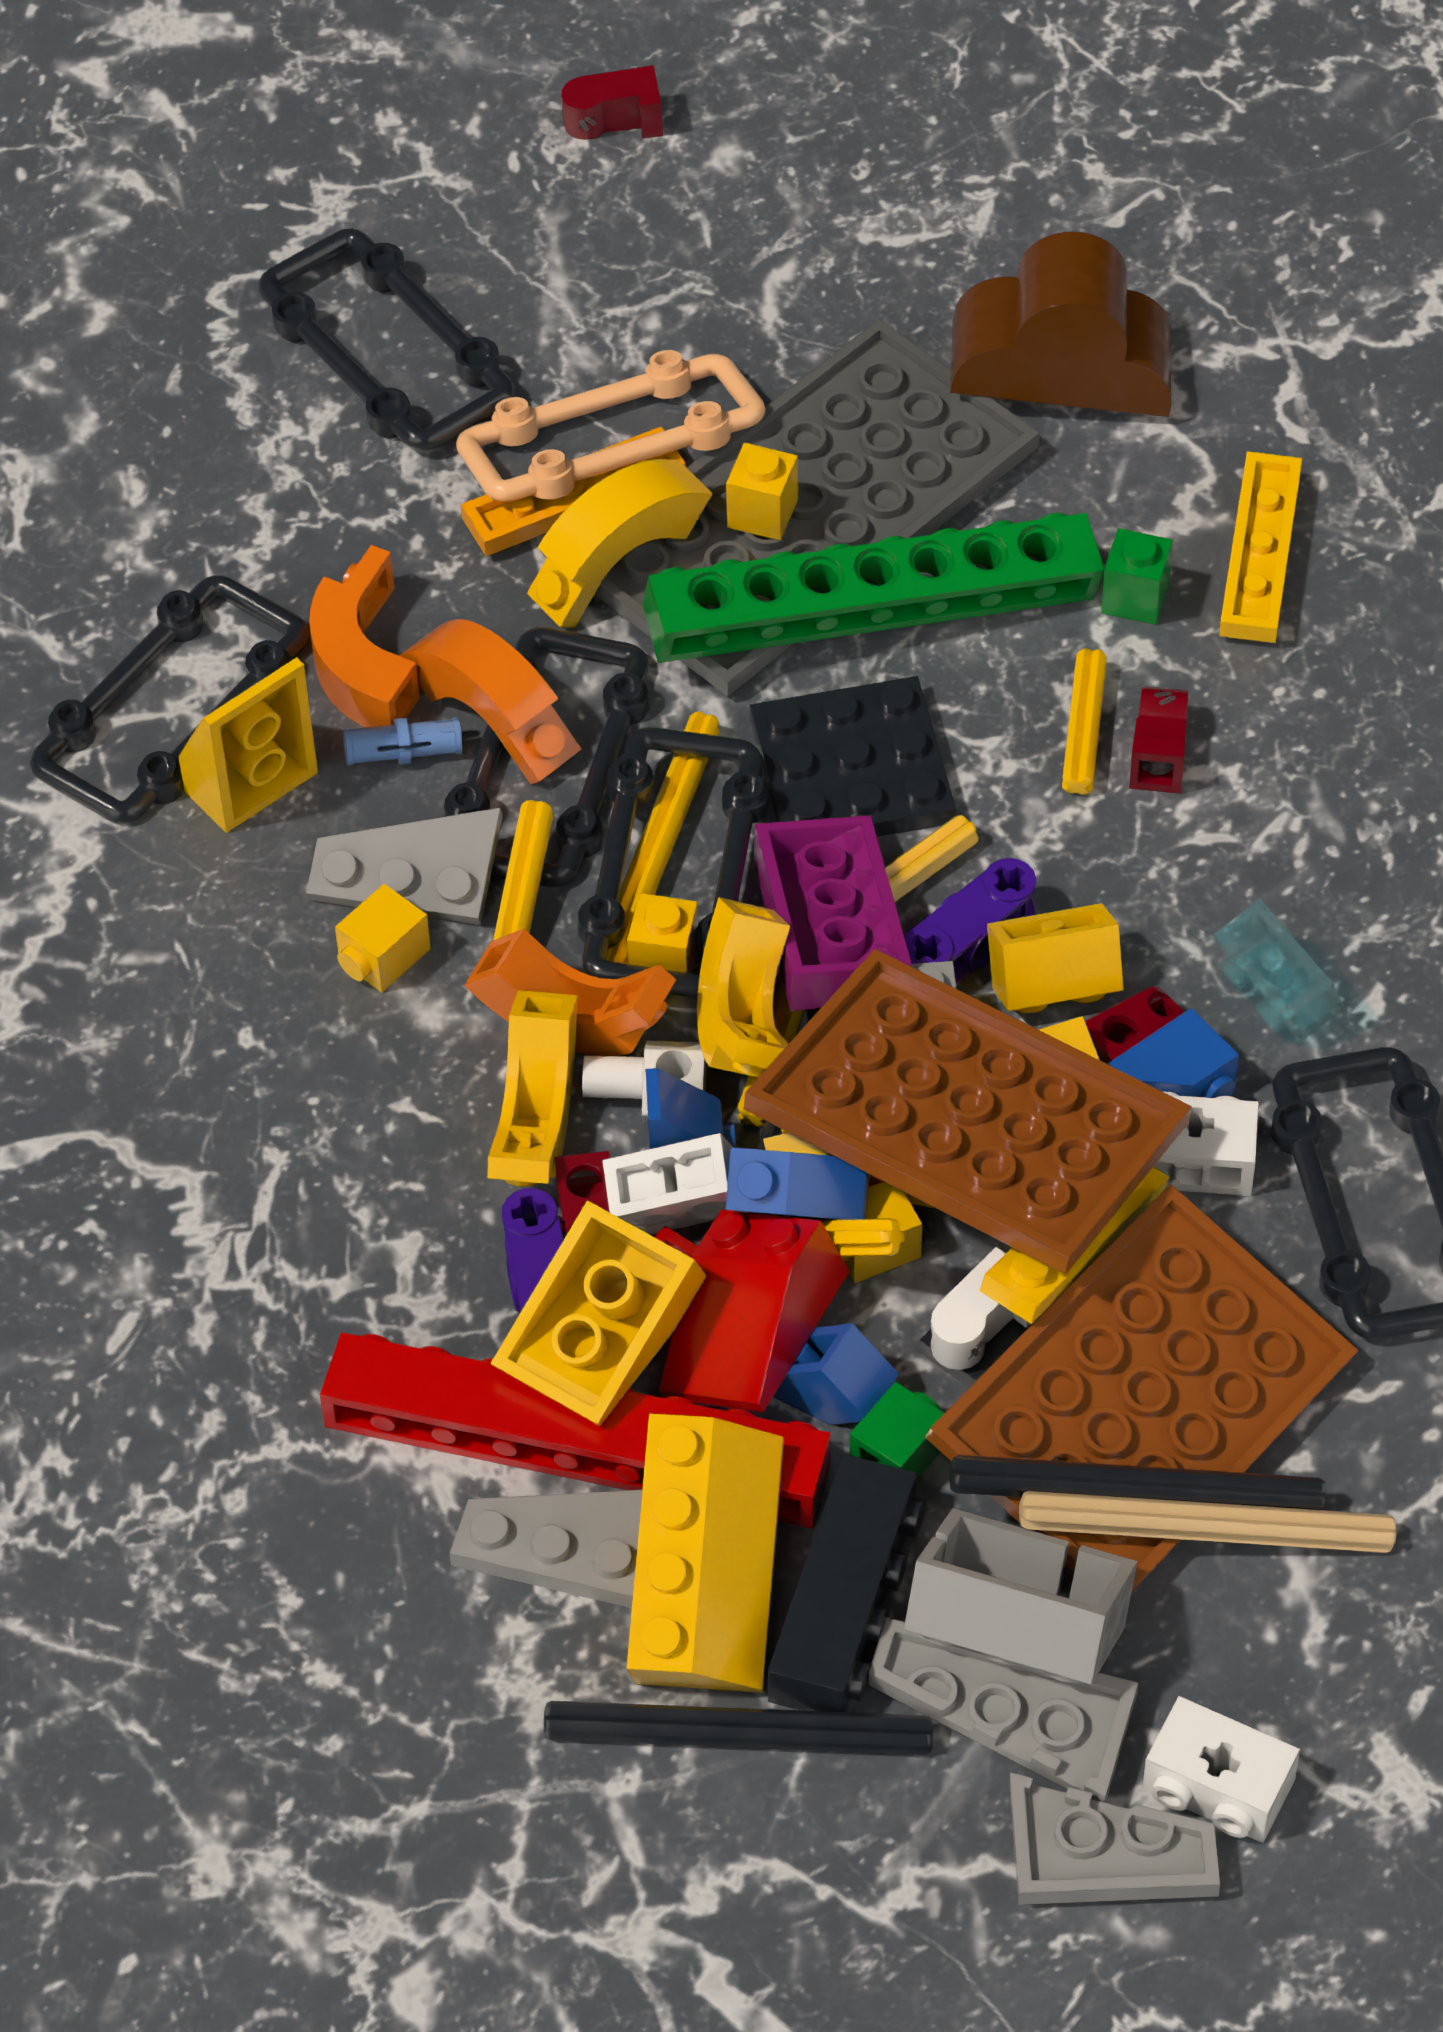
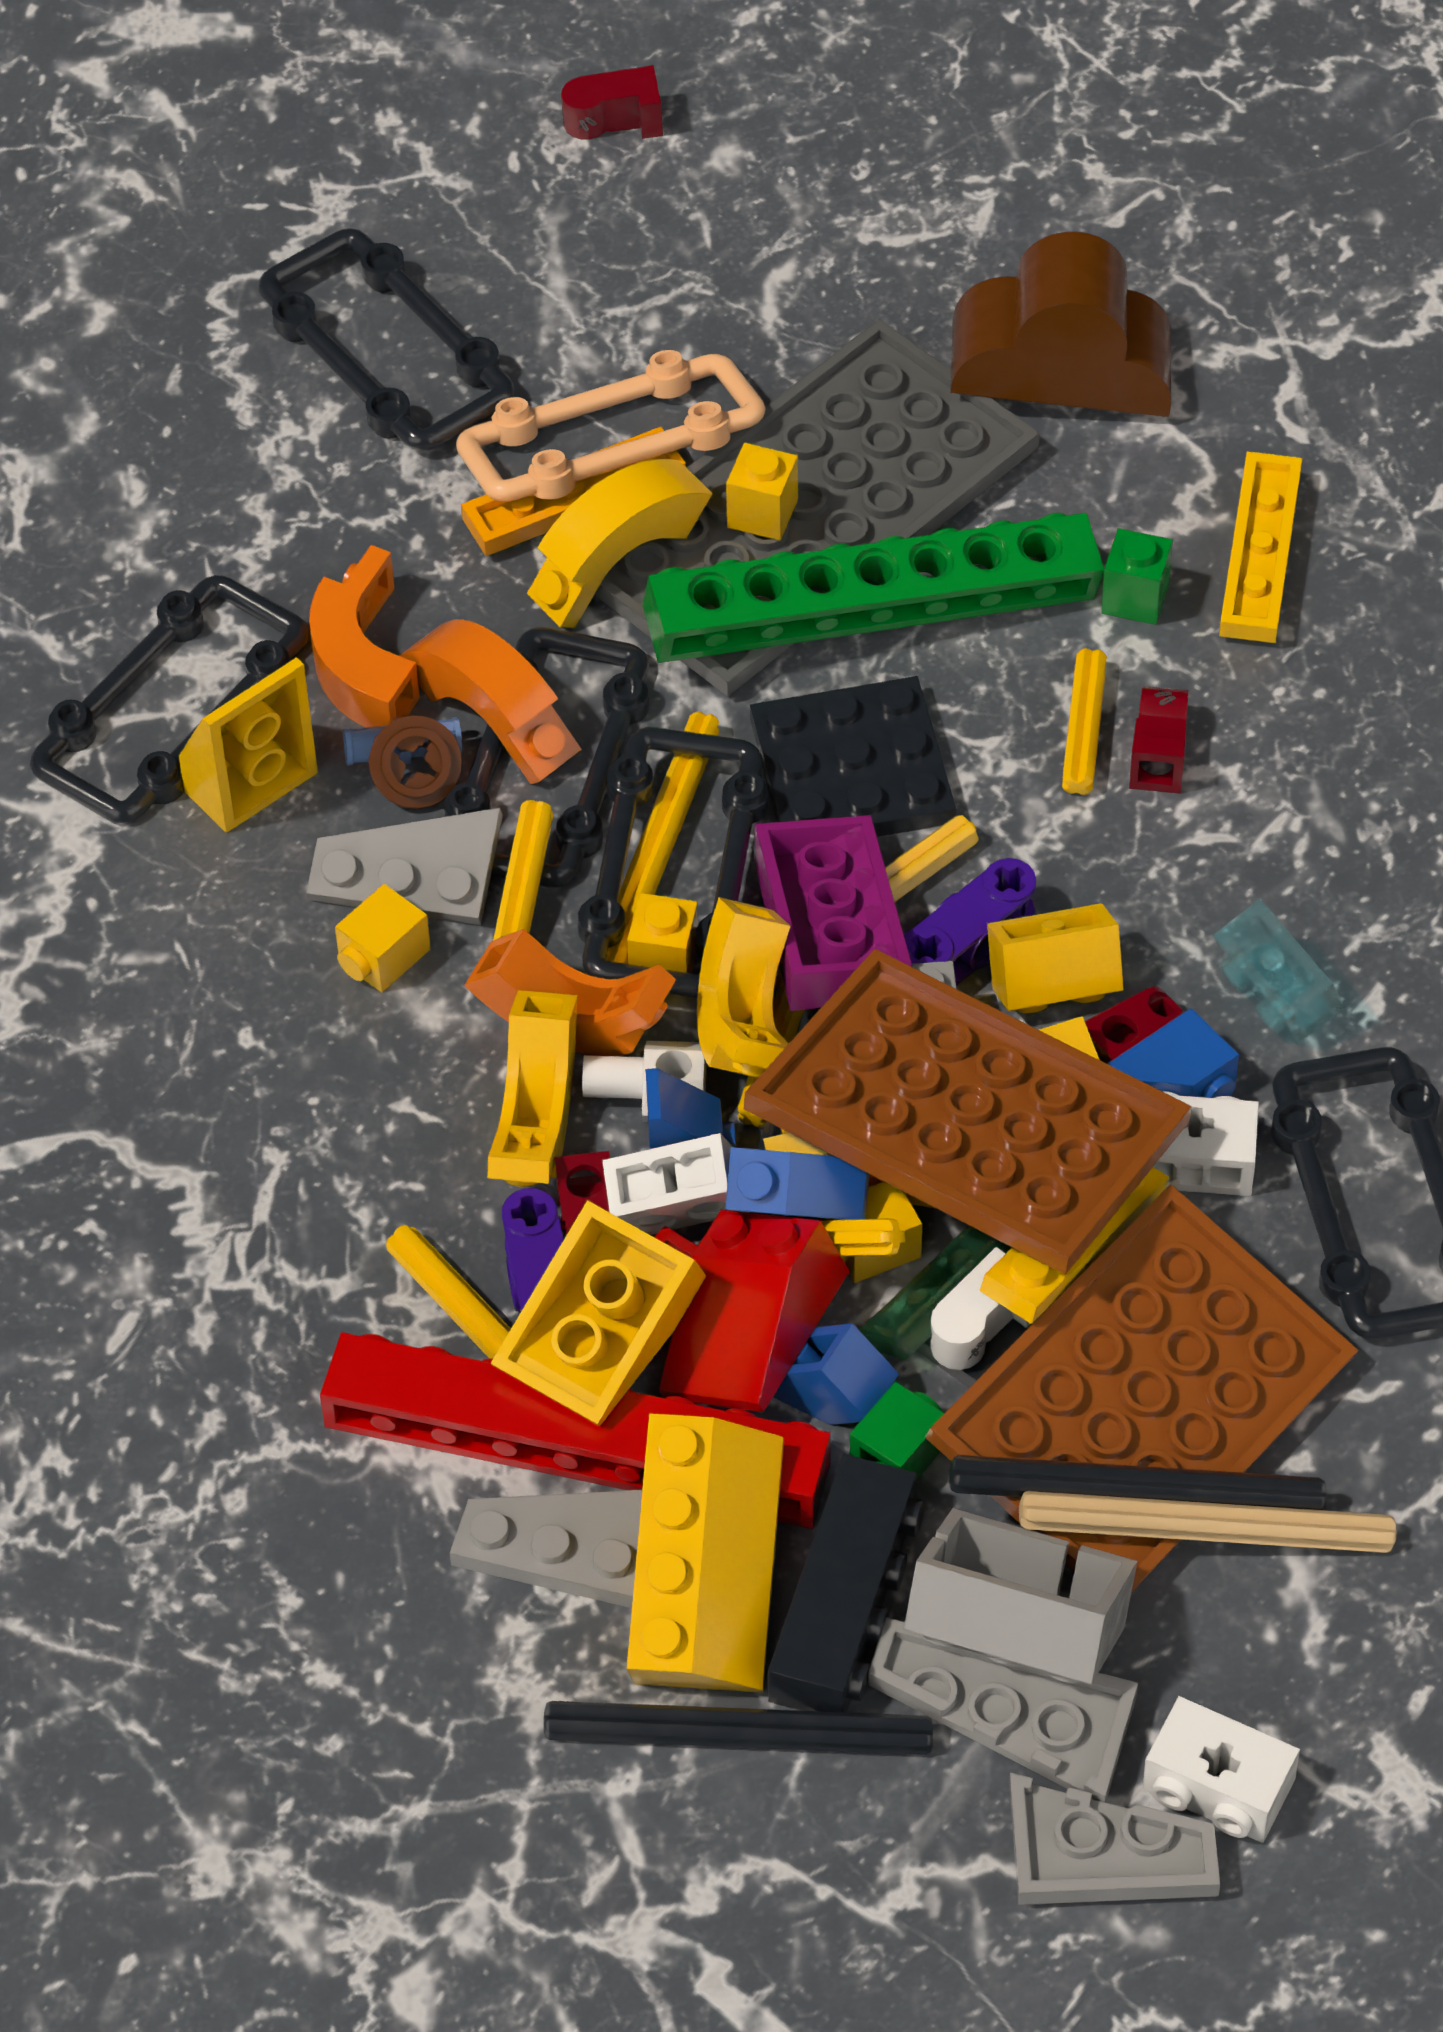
(441, 753): none -> reddish brown gear
(448, 1289): none -> yellow axle
(907, 1317): none -> clear green tile

